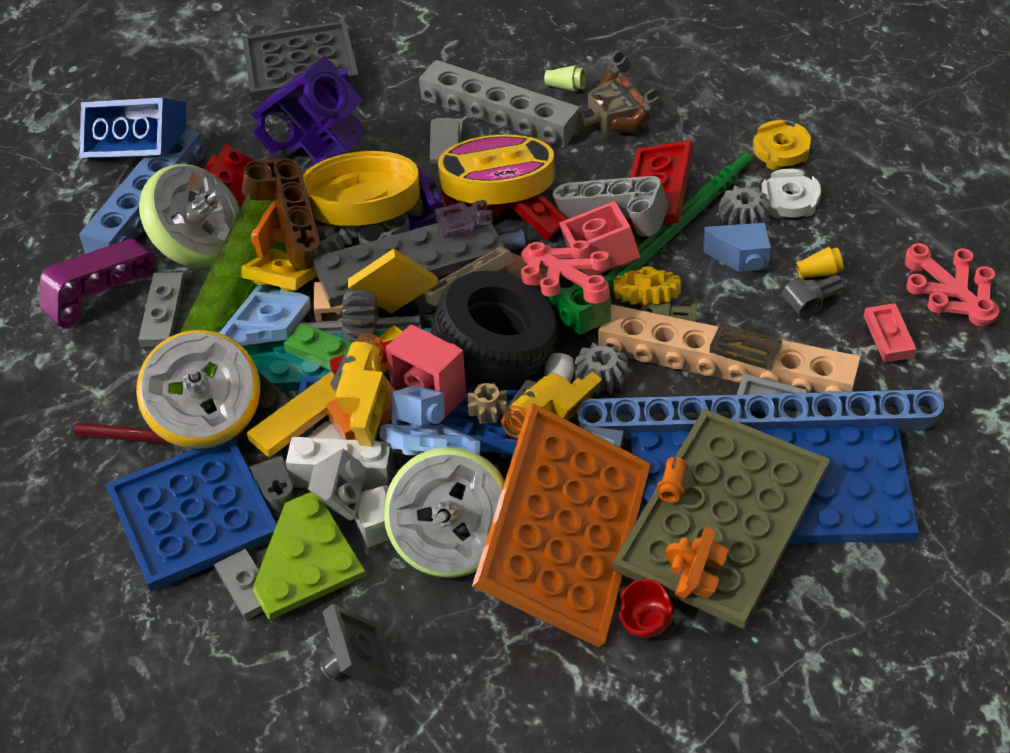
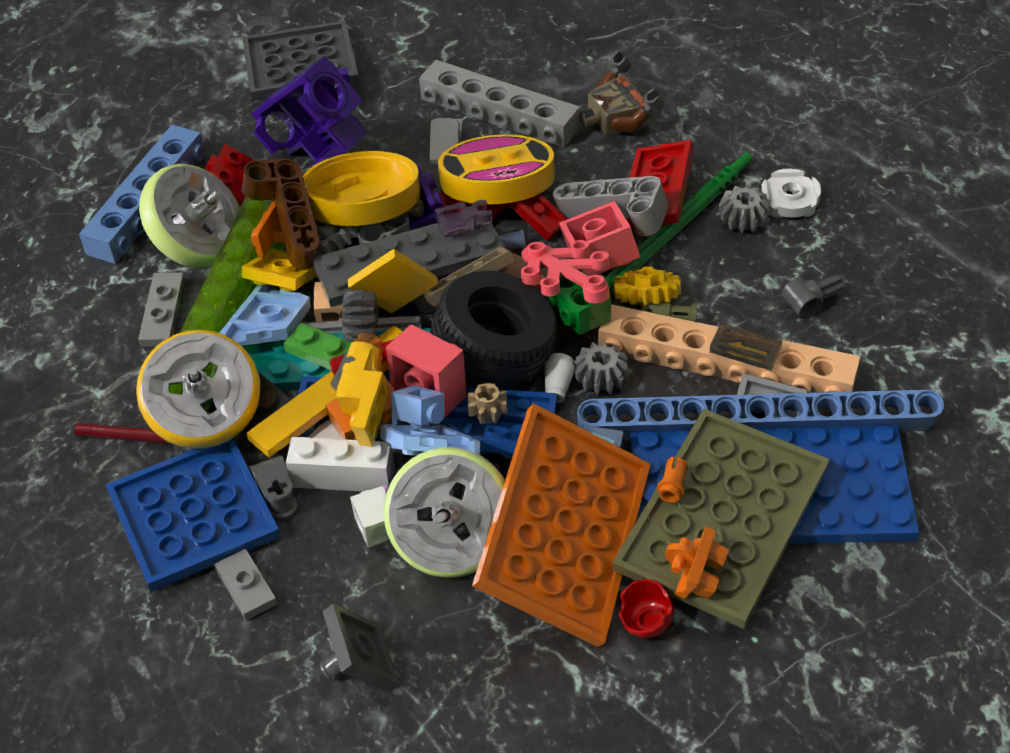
(70, 280): magenta beam -> none
(131, 127): blue slope -> none
(304, 558): lime plate -> none
(339, 482): light grey slope -> none
(552, 394): yellow plate -> none
(566, 78): yellowish green cone -> none
(739, 246): medium blue slope -> none
(795, 147): yellow plate -> none
(821, 264): yellow cone -> none
(889, 332): coral plate -> none
(979, 308): coral plant -> none

